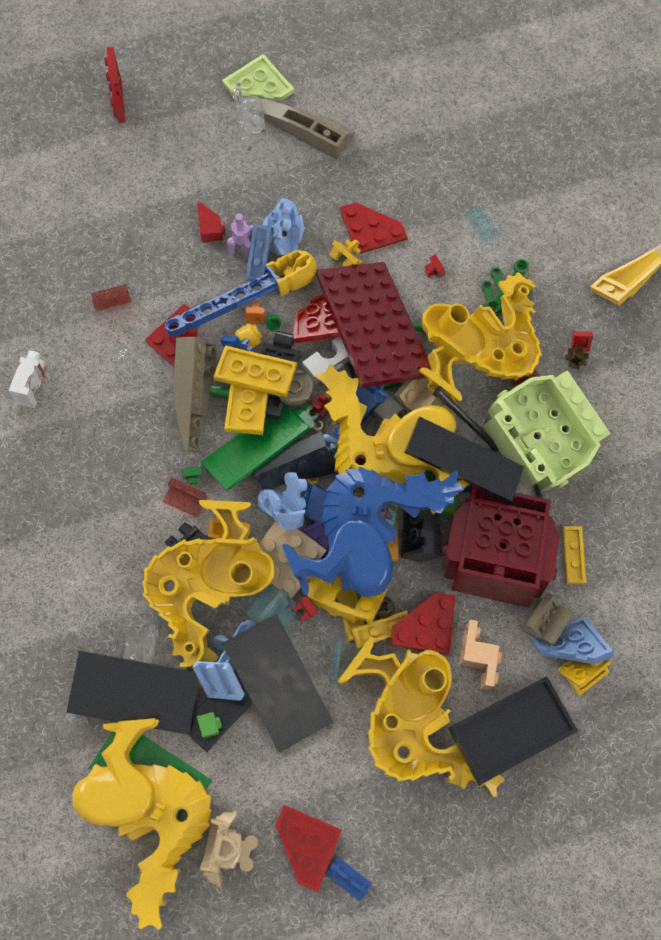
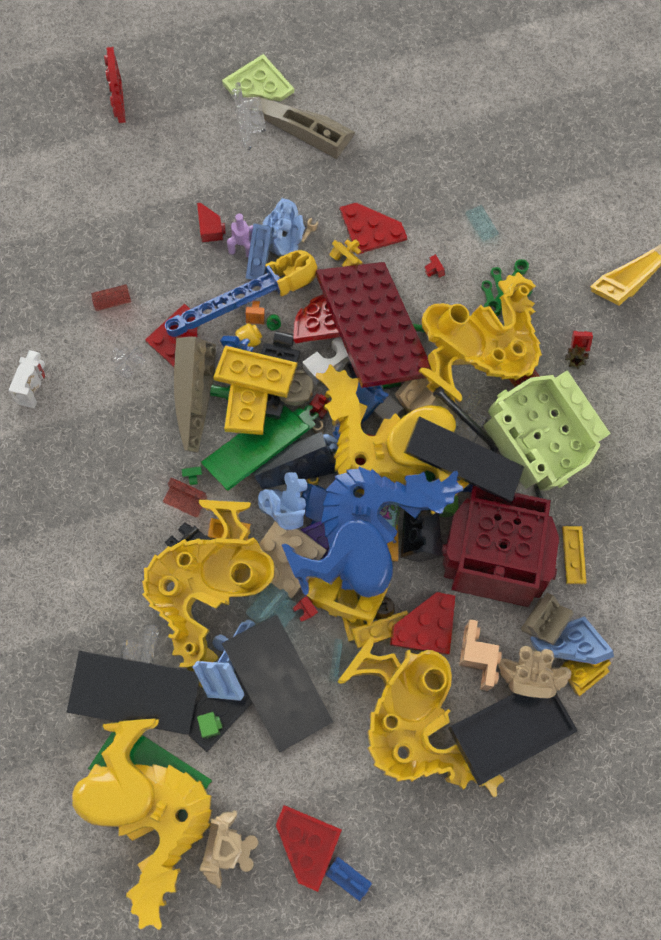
(310, 228): none -> tan hand
(534, 673): none -> tan piece

